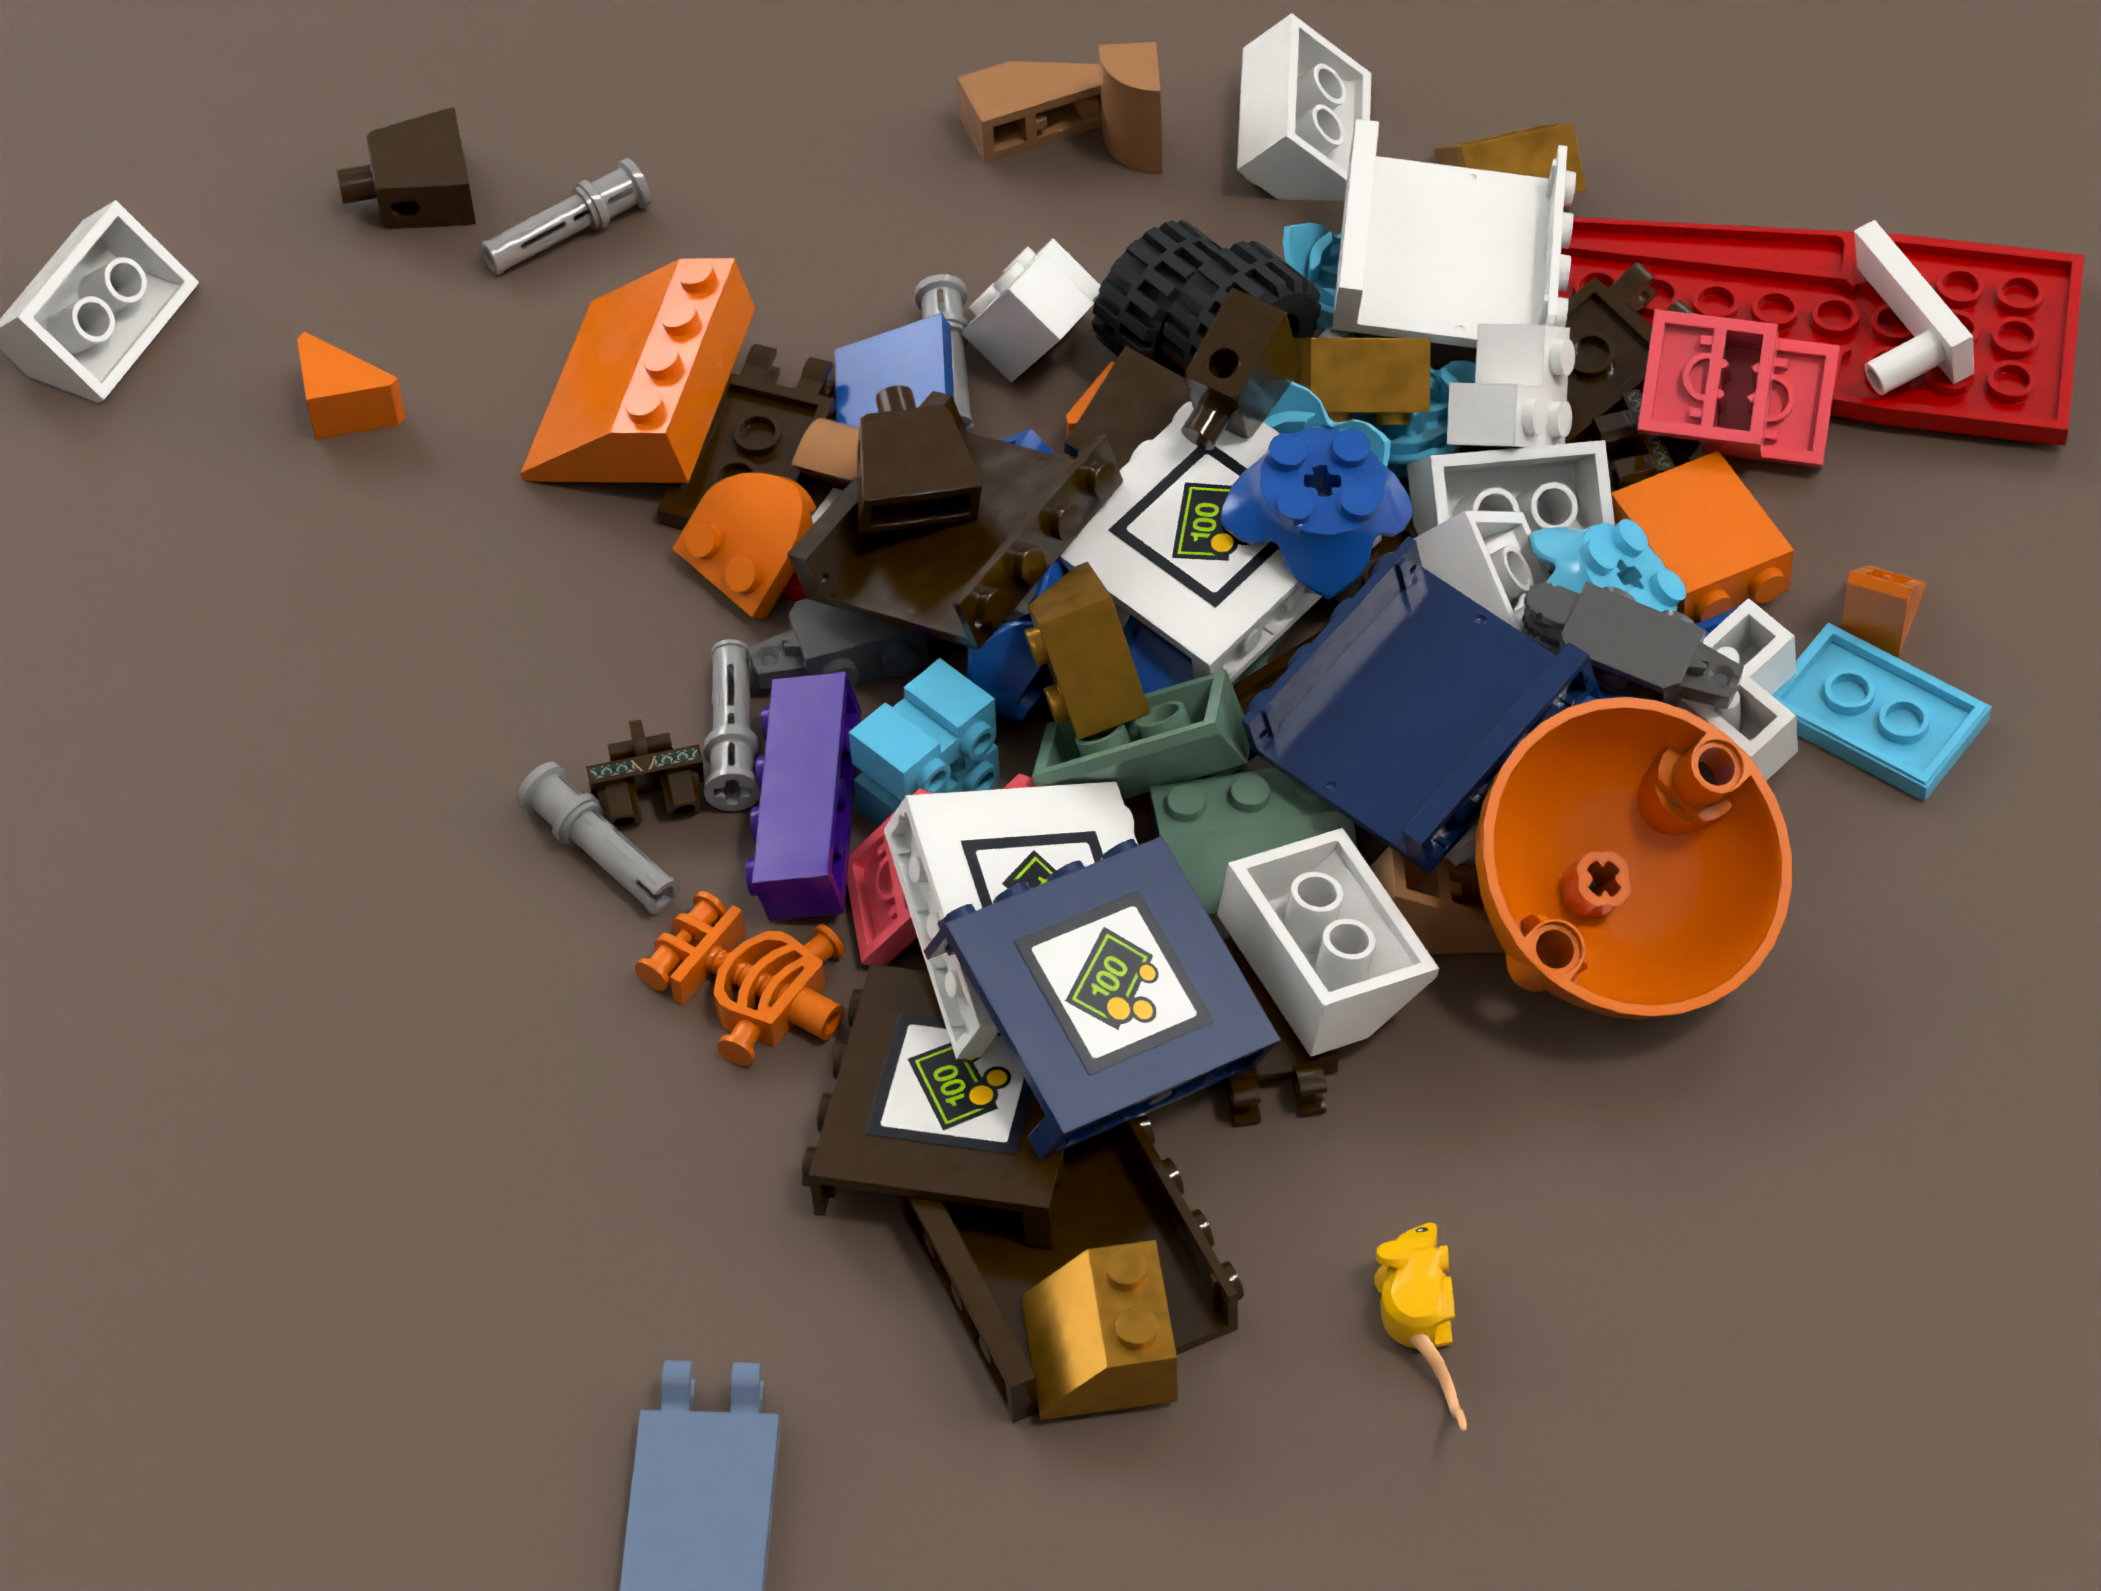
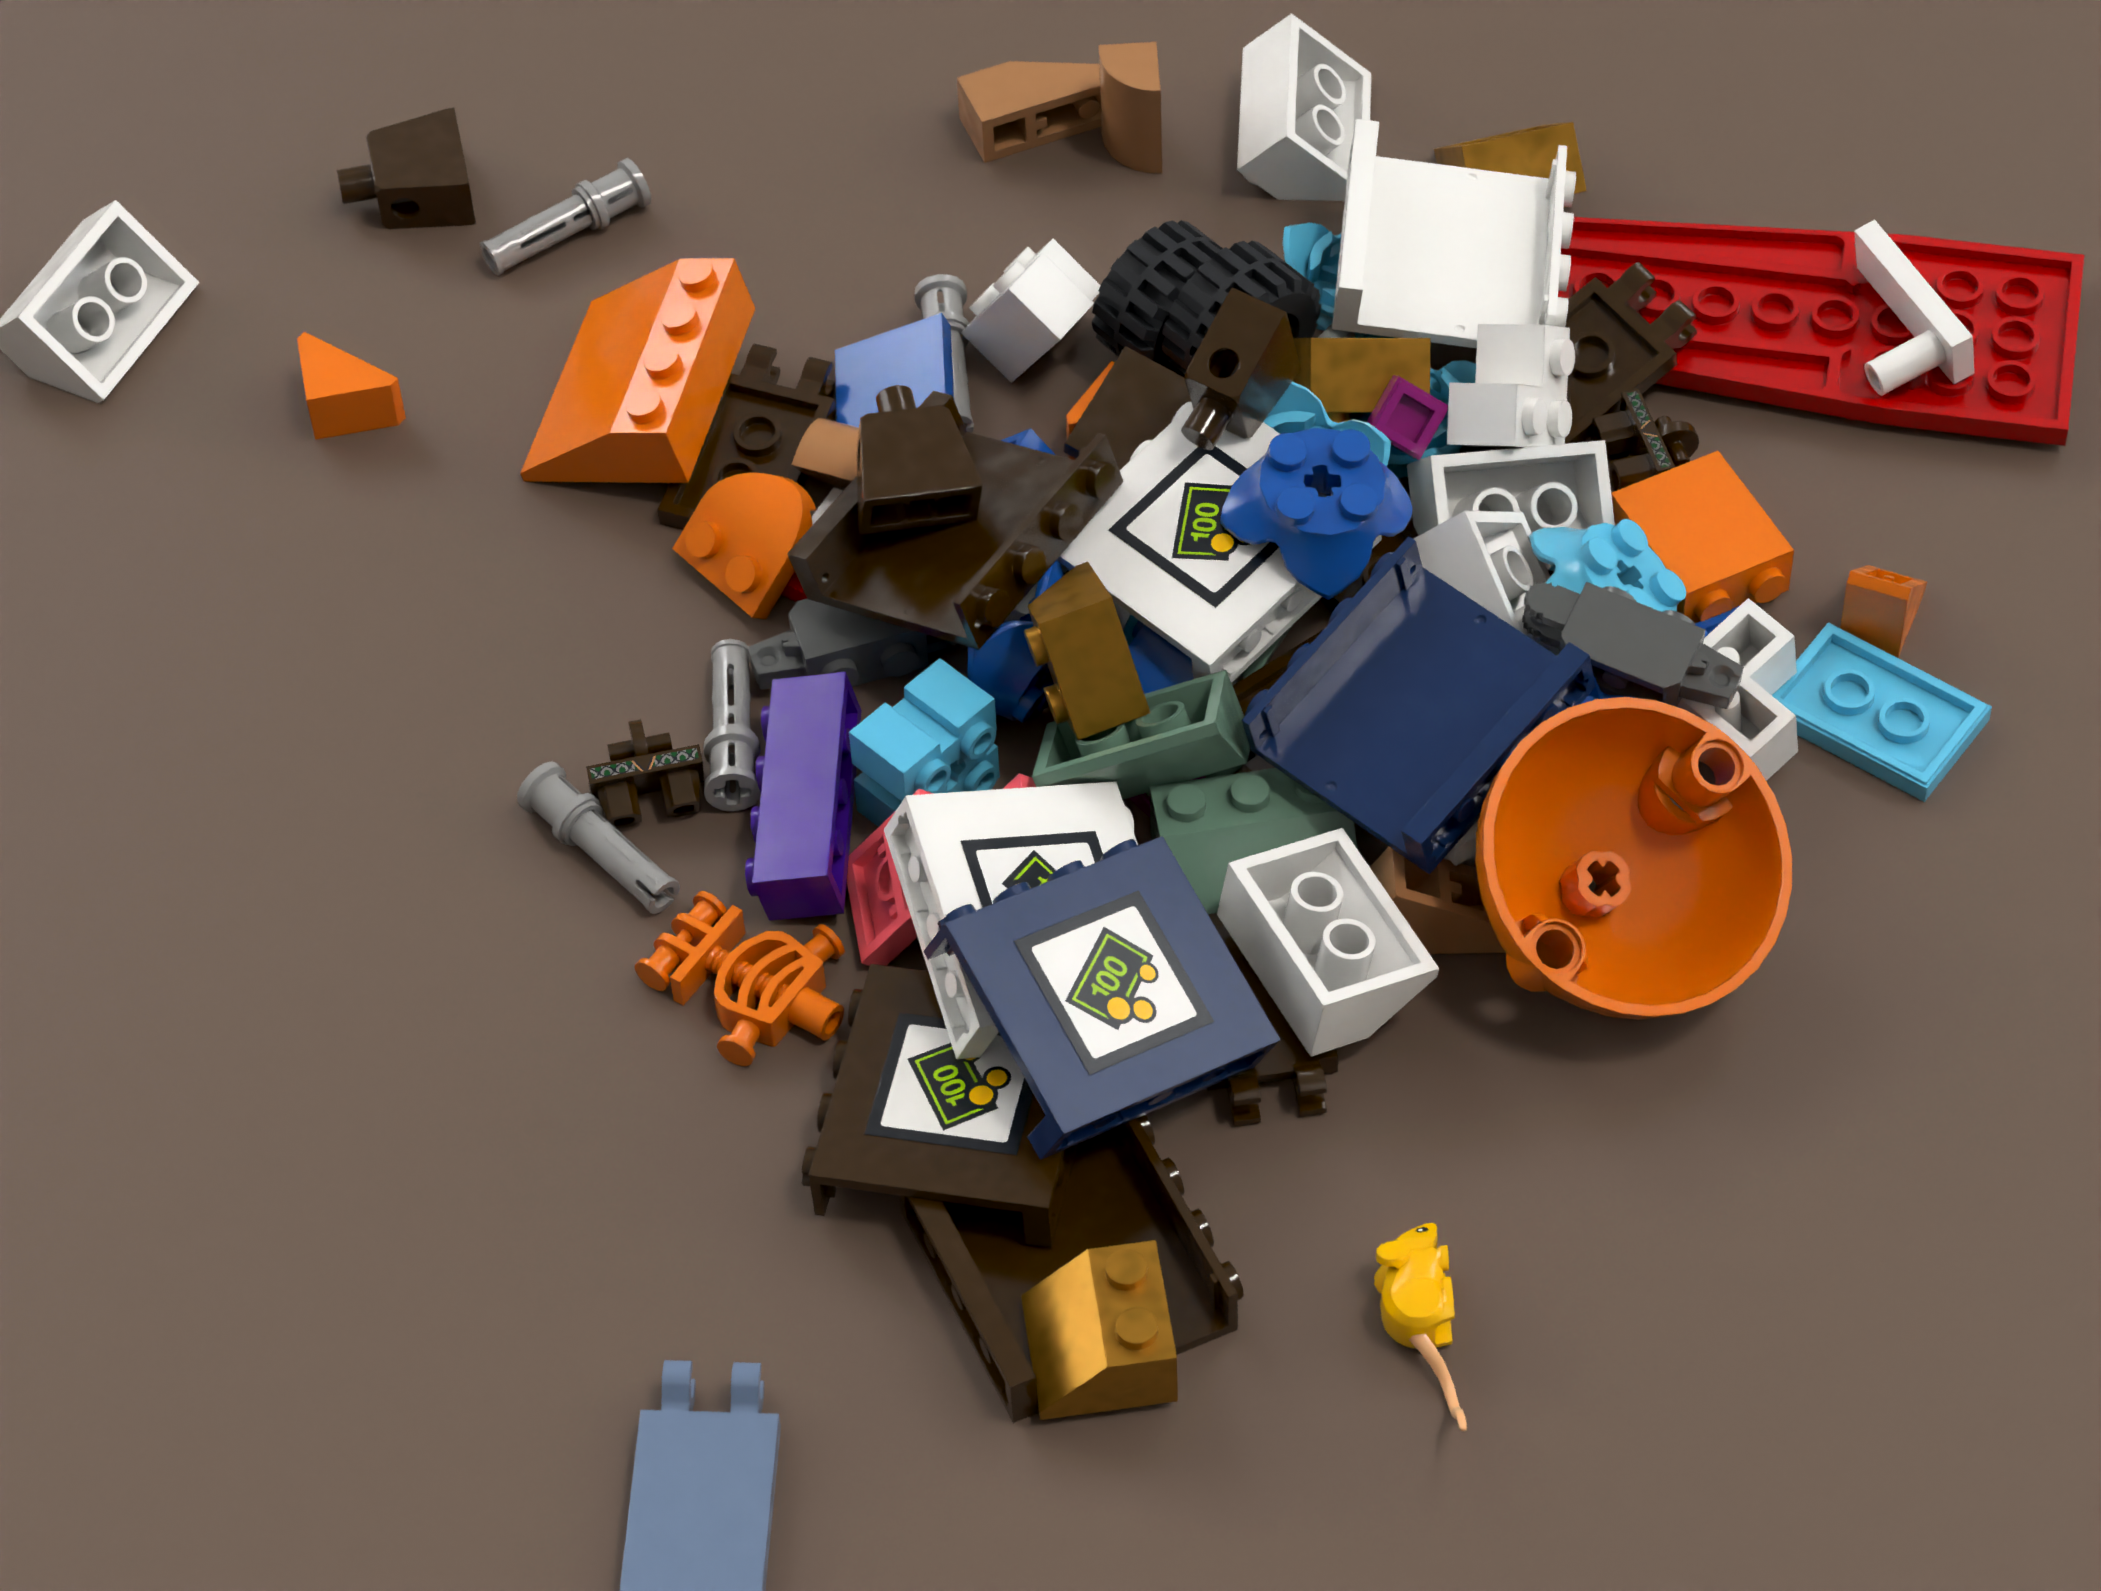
(1407, 416): none -> magenta tile
(1738, 388): coral bracket -> none

